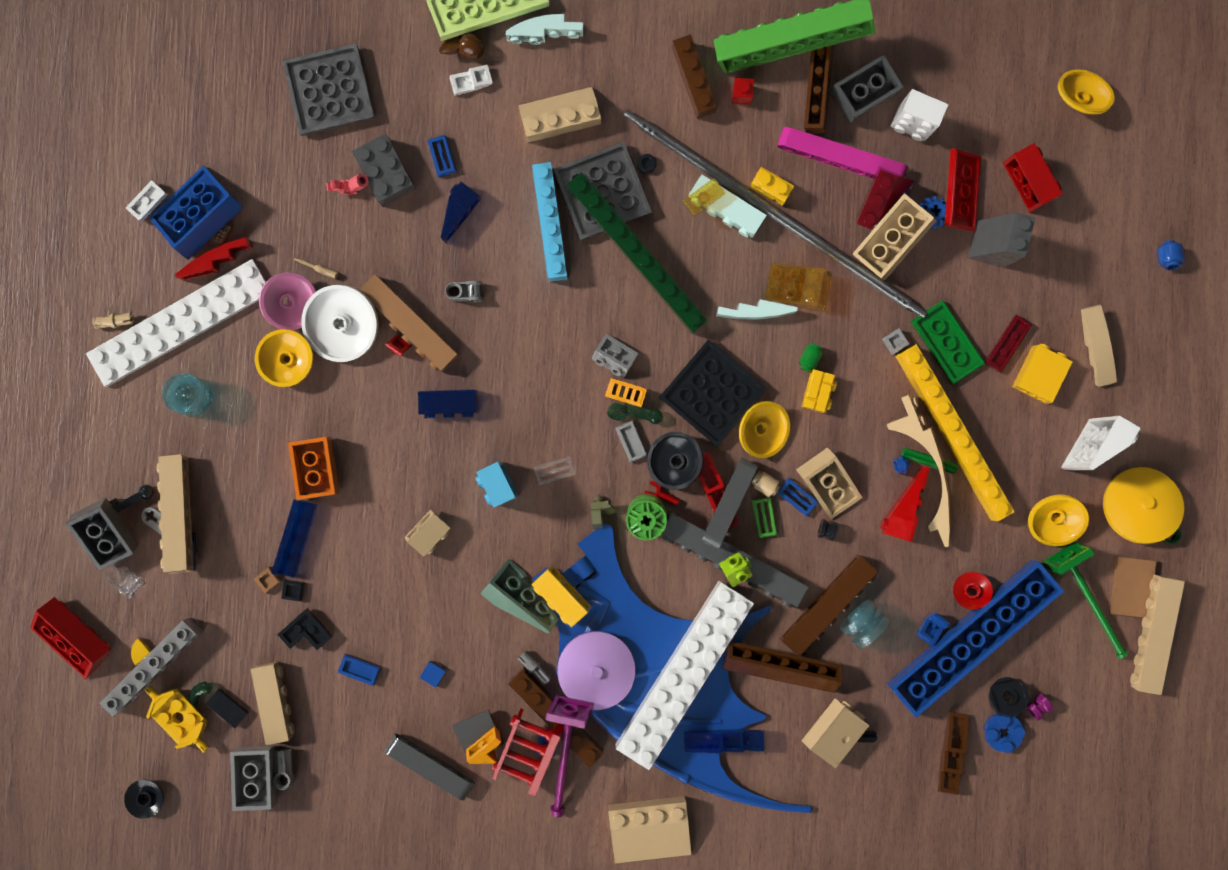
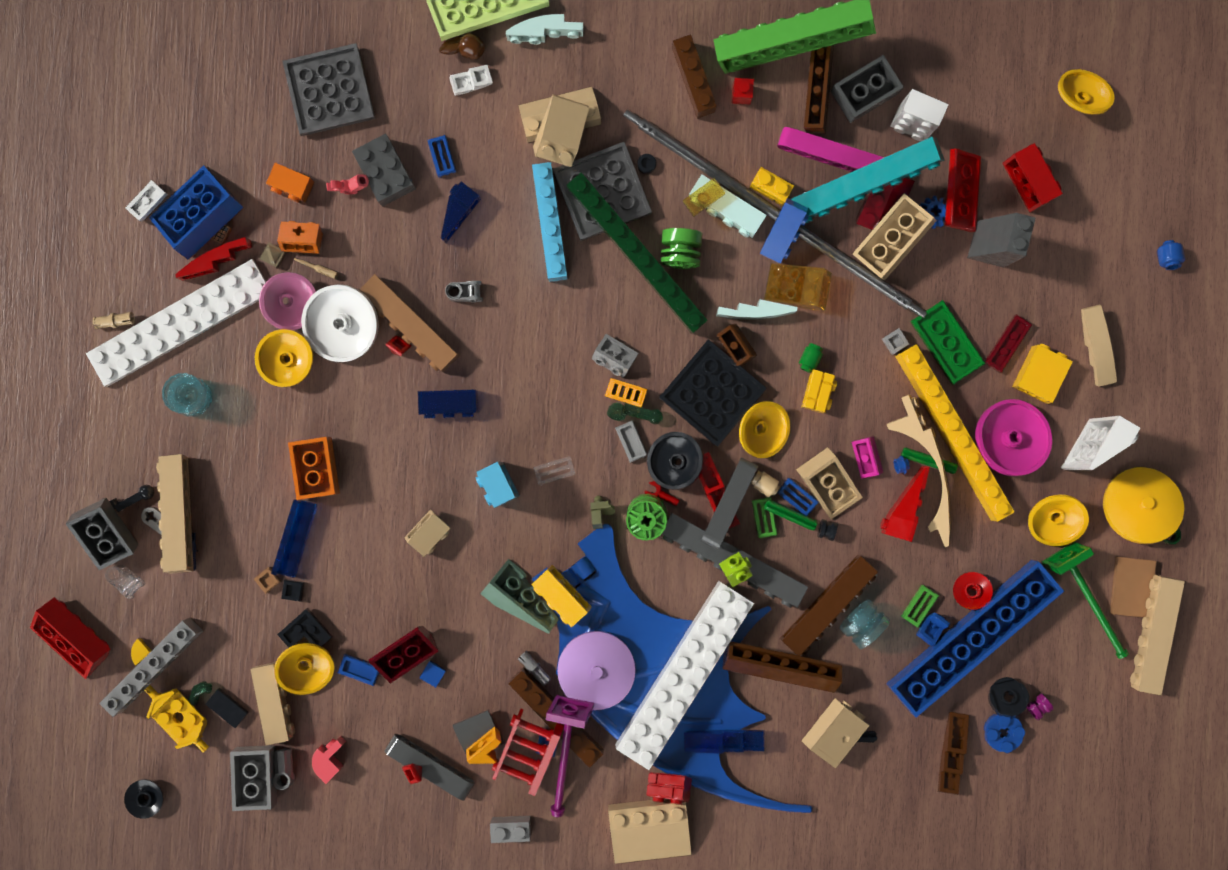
(272, 255): none -> dark tan tile
(289, 182): none -> orange brick
(300, 237): none -> orange brick
(304, 677): none -> yellow dish
(324, 762): none -> coral brick
(404, 654): none -> dark red slope
(413, 773): none -> red slope
(510, 829): none -> light grey brick
(561, 130): none -> tan slope
(669, 787): none -> red brick
(681, 245): none -> bright green wheel
(736, 344): none -> reddish brown brick
(785, 231): none -> blue brick
(790, 515): none -> green axle
(867, 457): none -> dark pink slope
(872, 178): none -> teal brick
(917, 623): none -> bright green tile
(1013, 437): none -> dark pink dish

